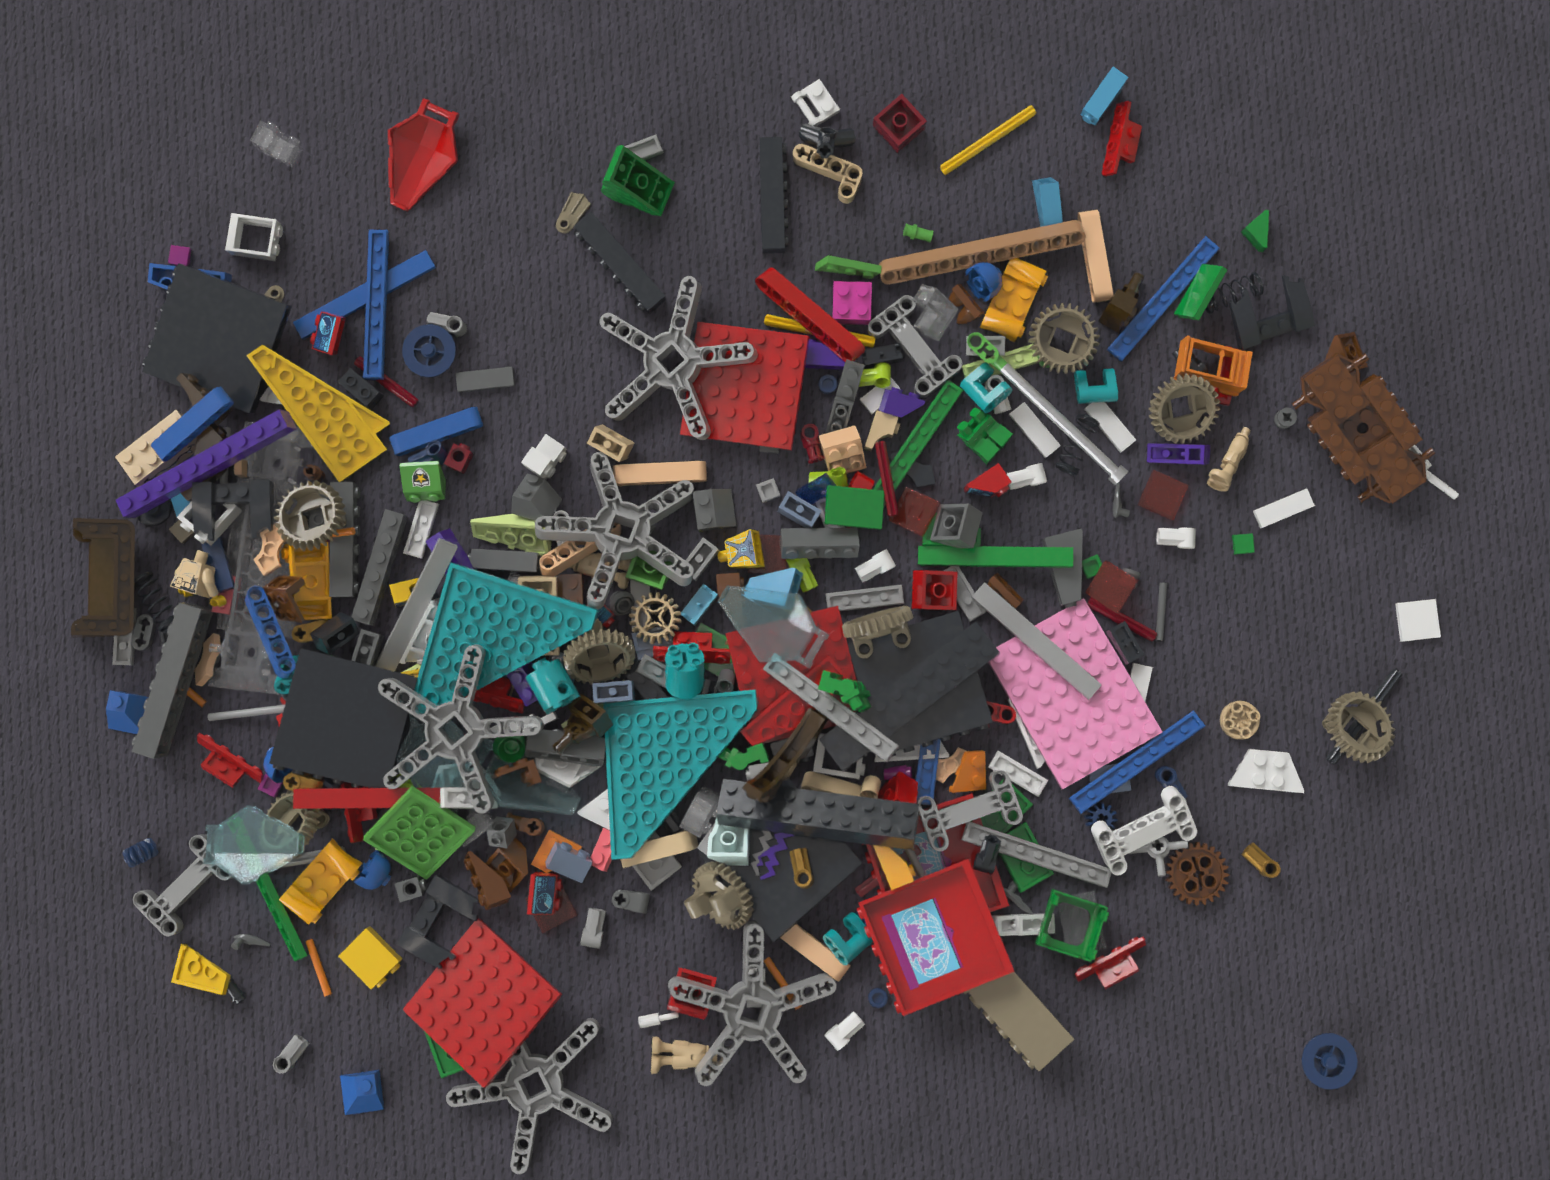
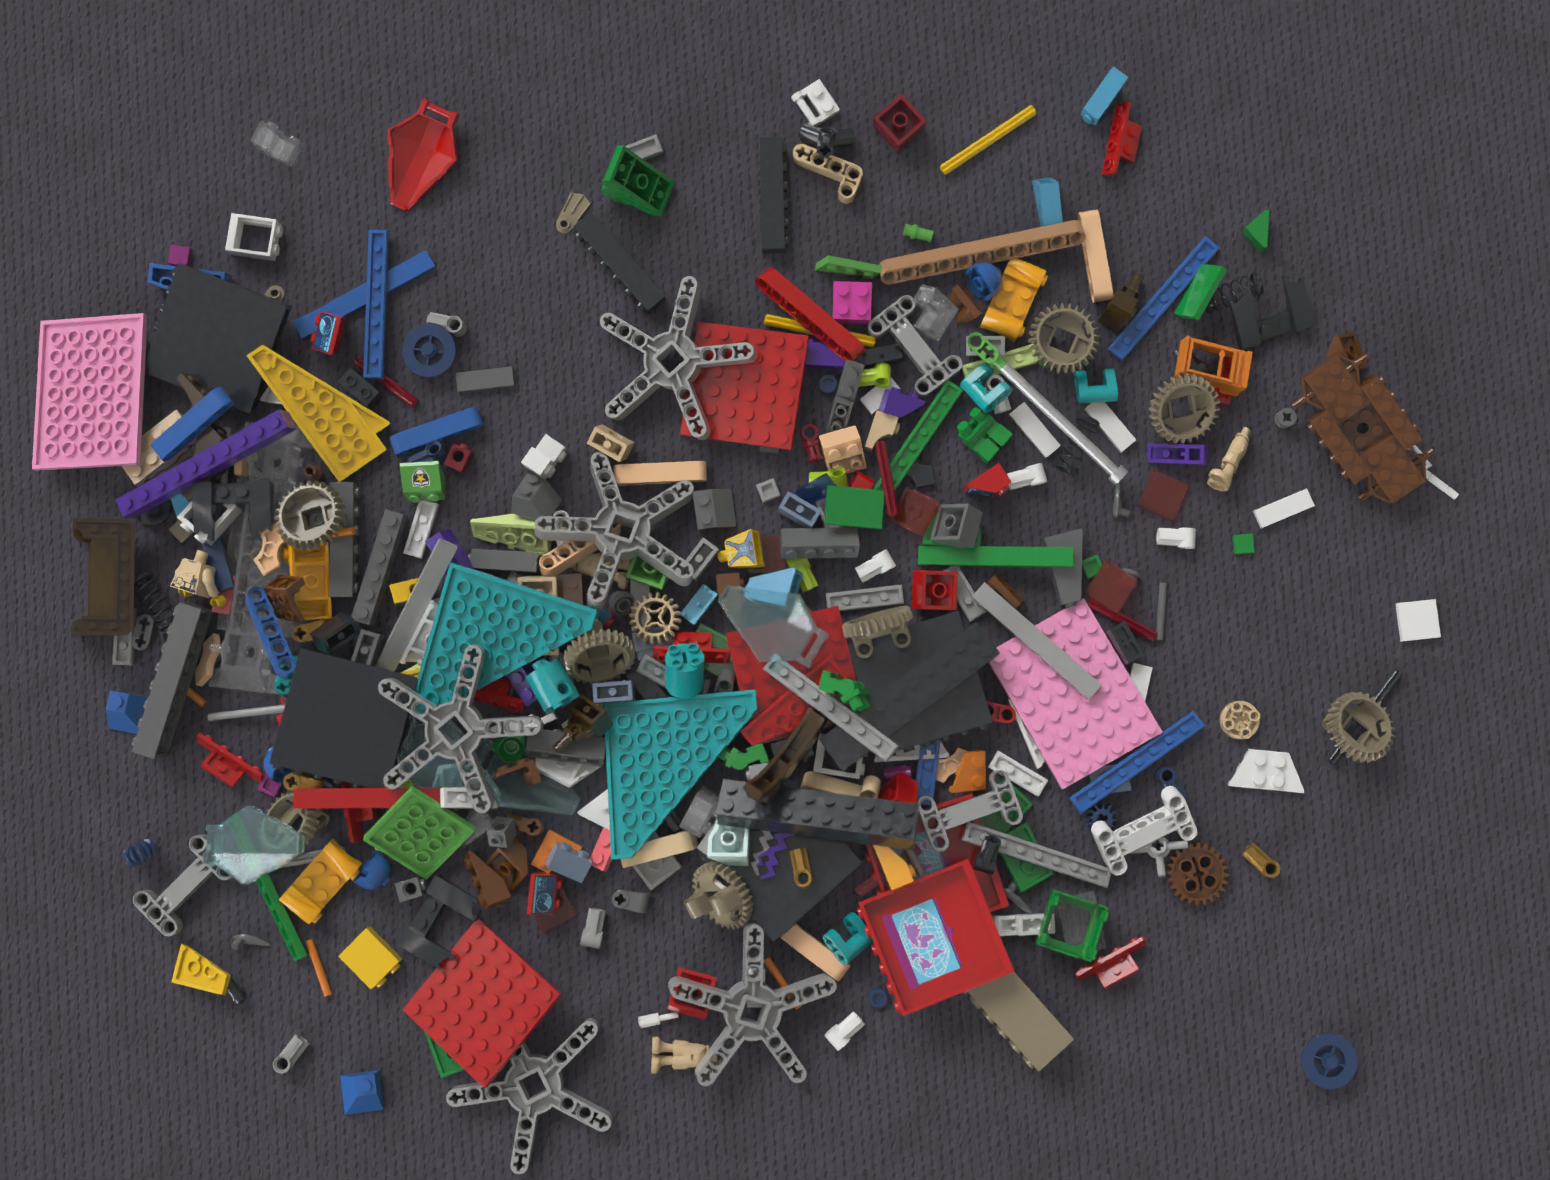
(90, 392): none -> bright pink plate

